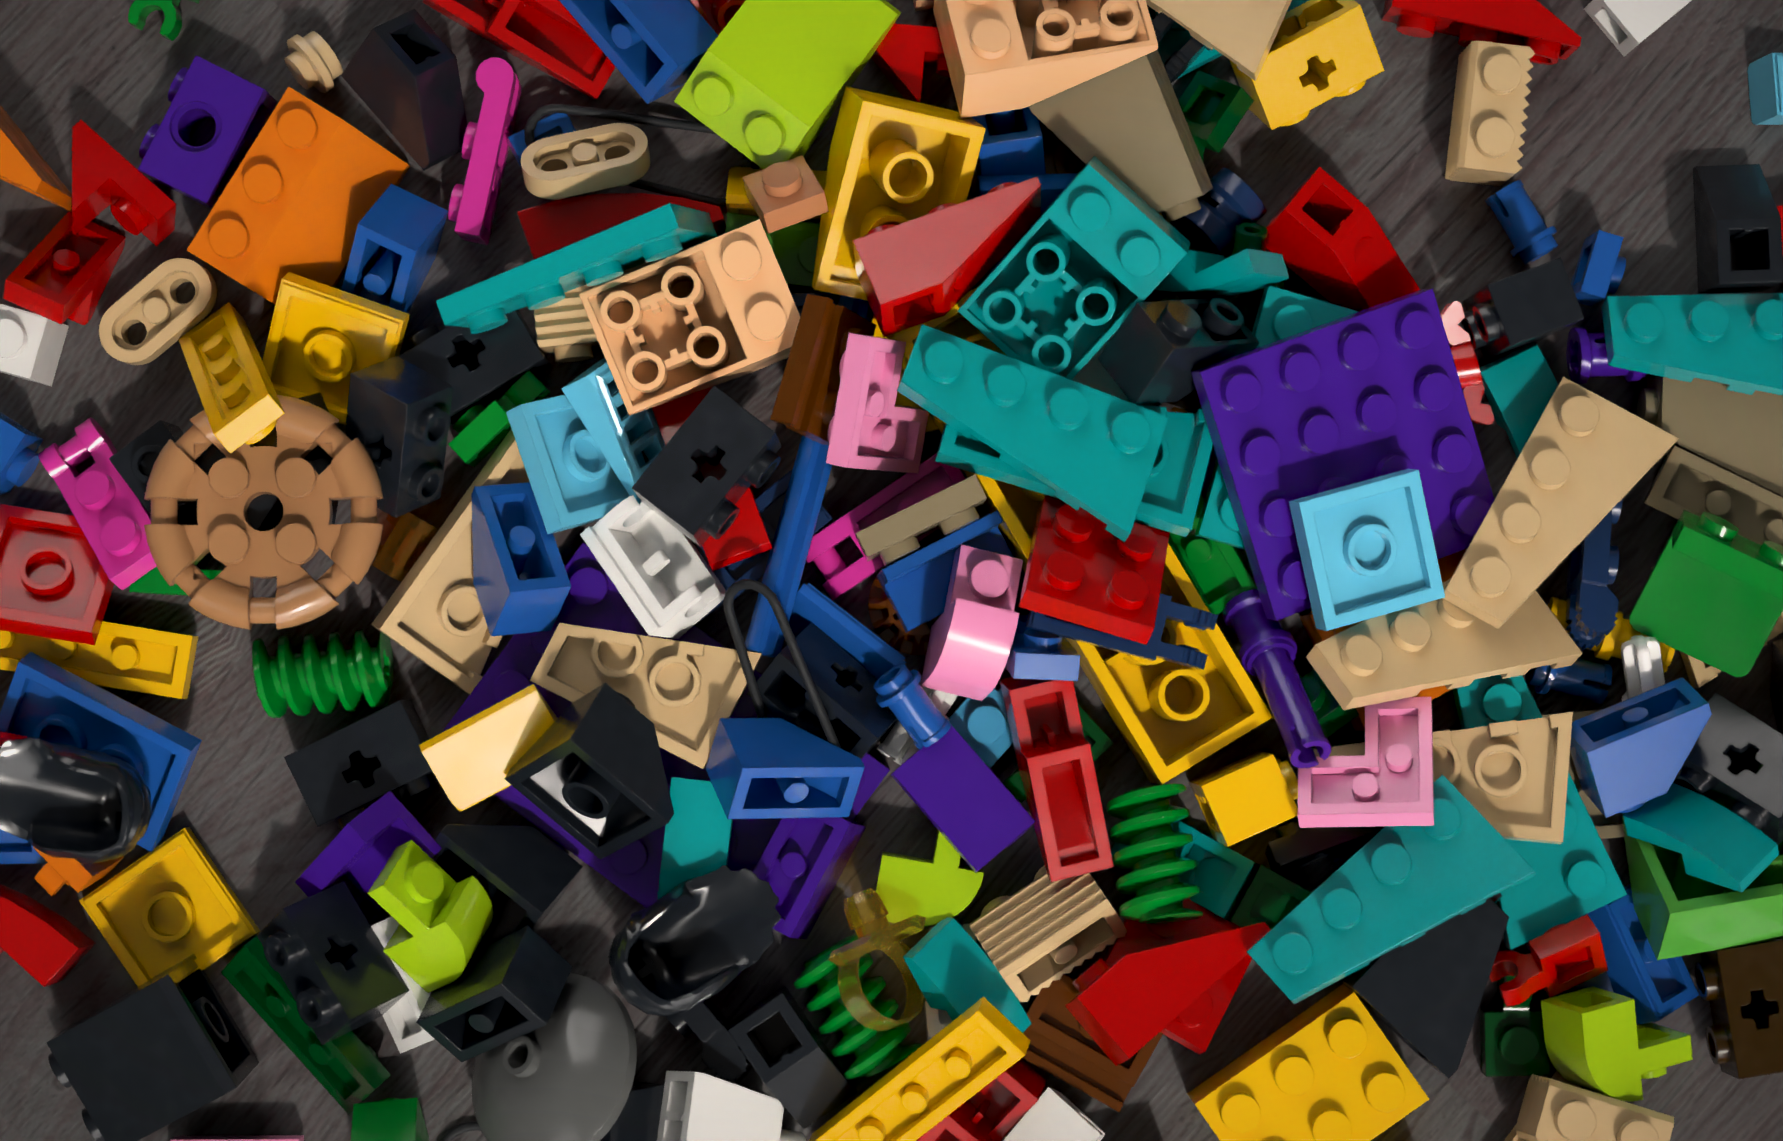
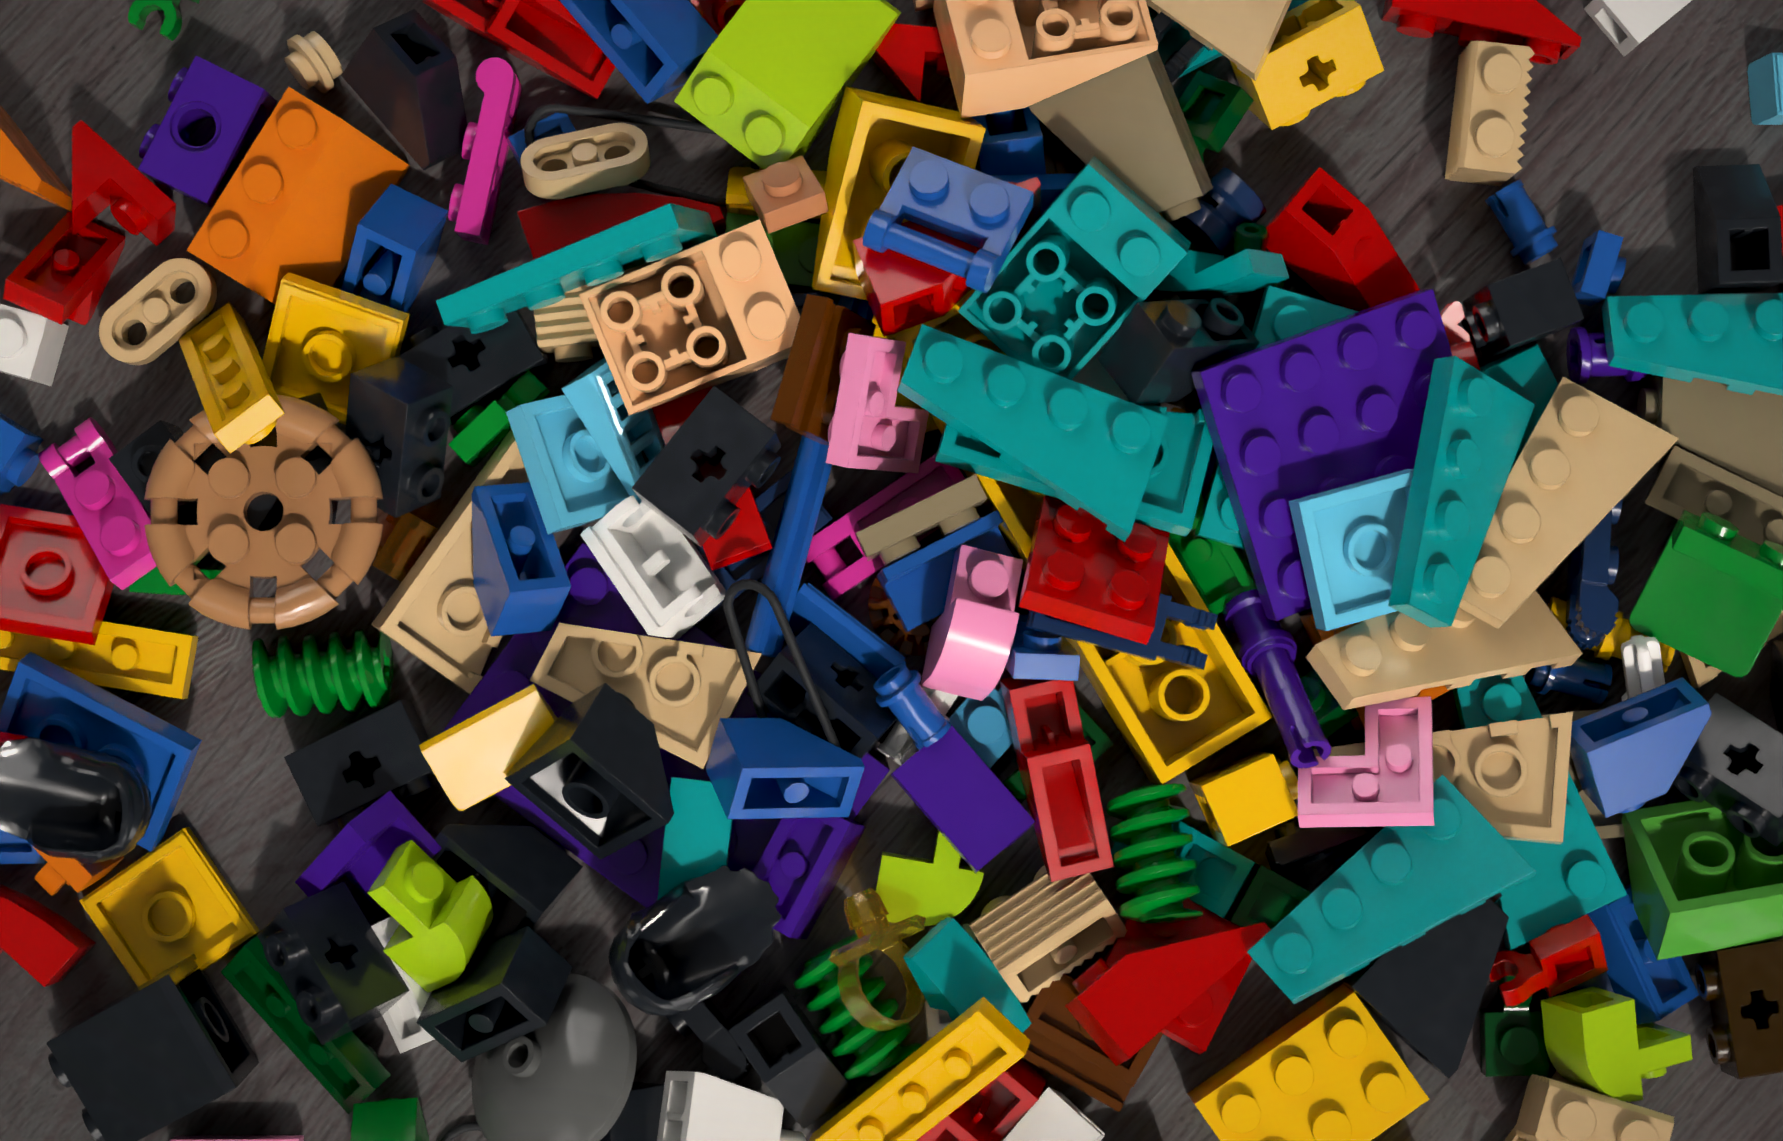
(957, 204): none -> blue plate
(1457, 480): none -> teal wing
(1710, 837): teal slope -> none

